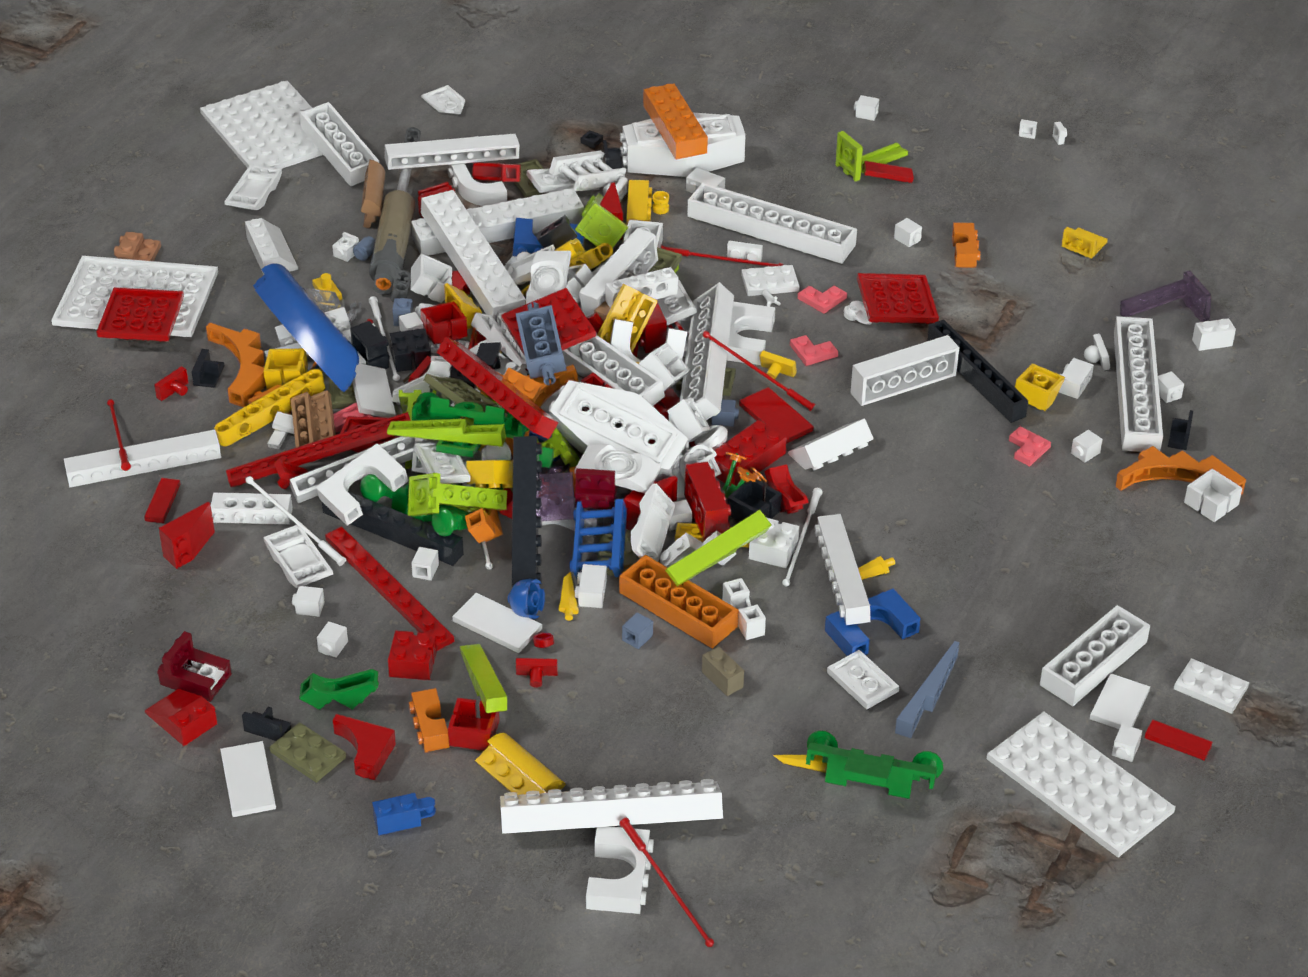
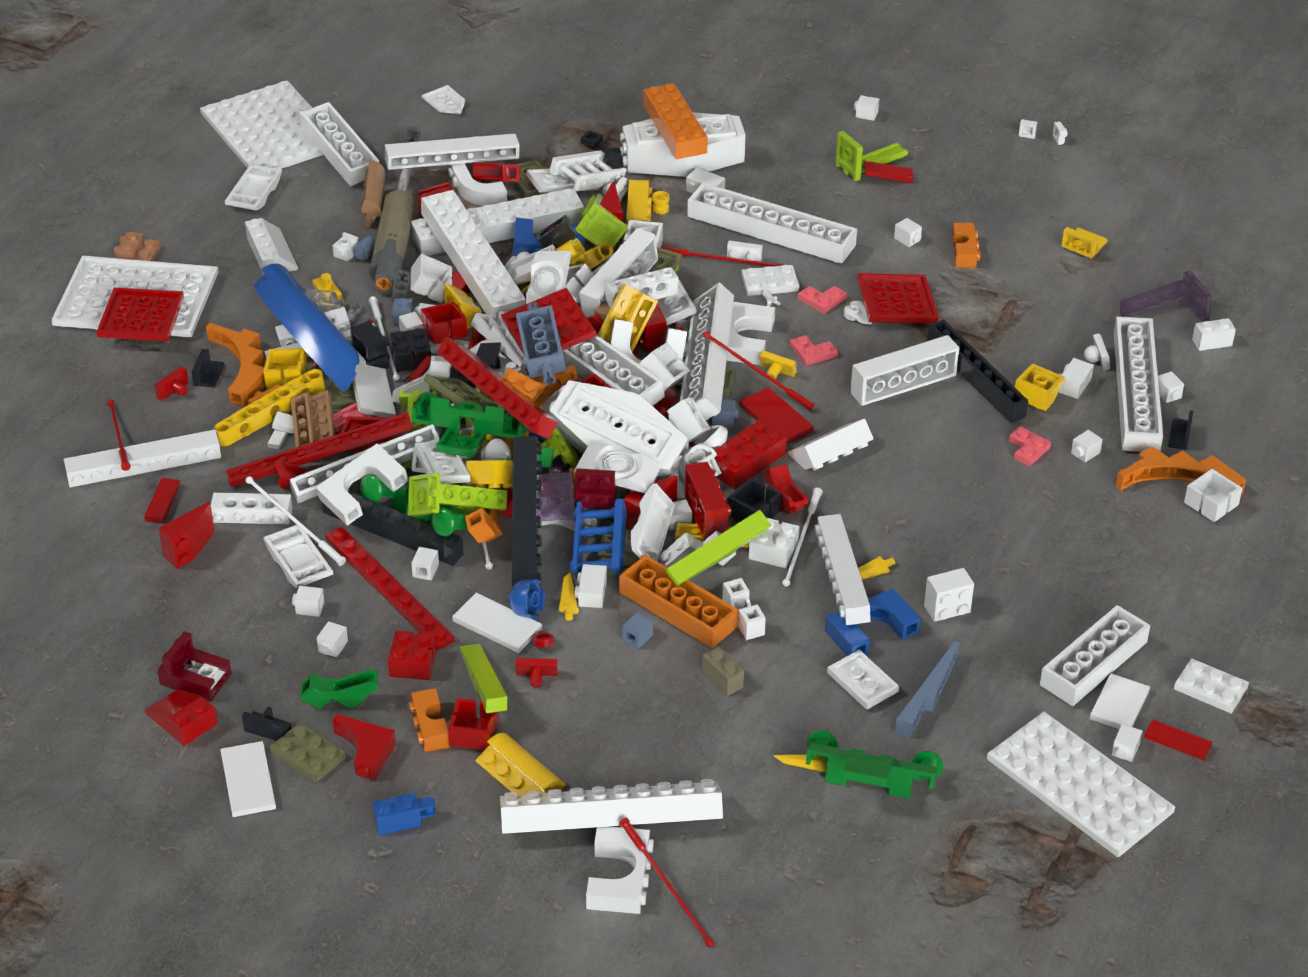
(450, 430): lime slope -> none
(745, 475): plant -> none
(948, 594): none -> white brick

